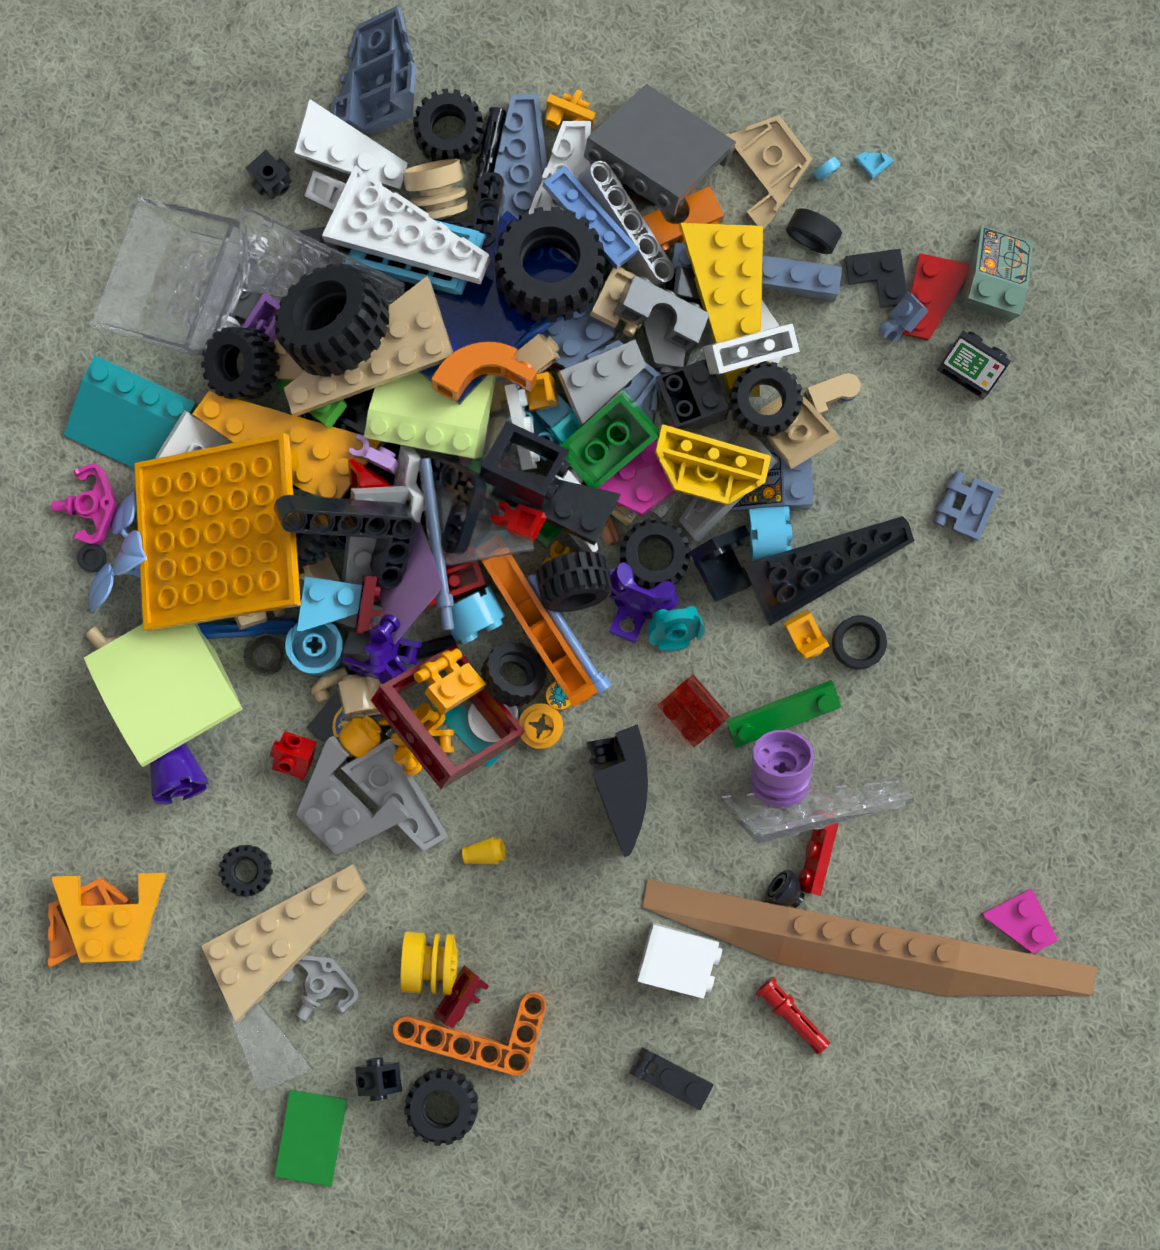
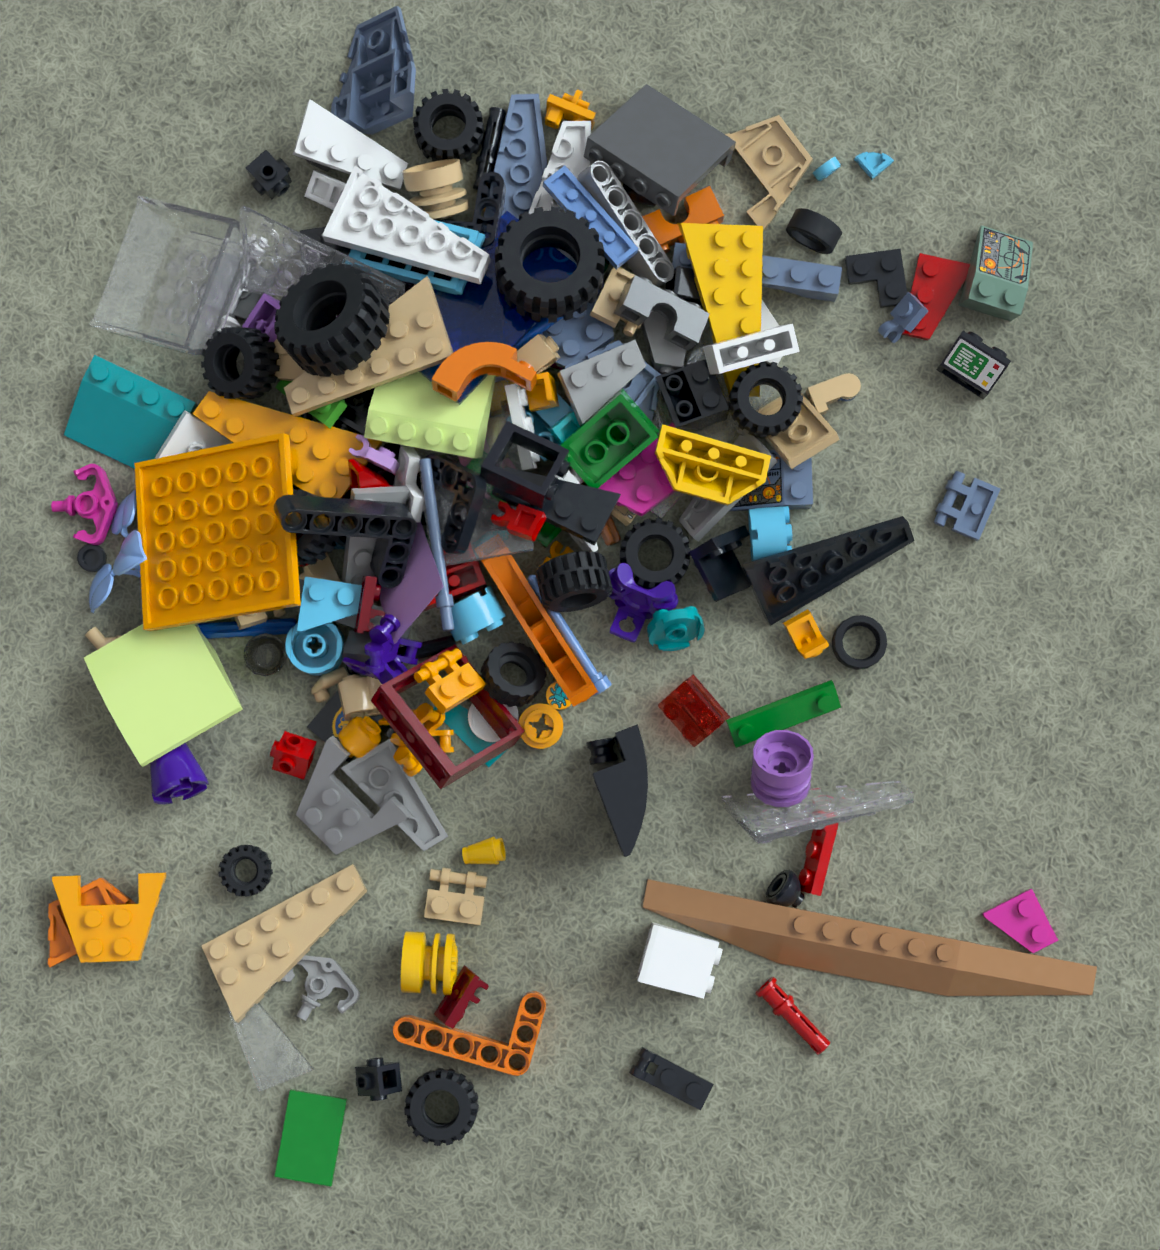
(452, 905): none -> tan plate

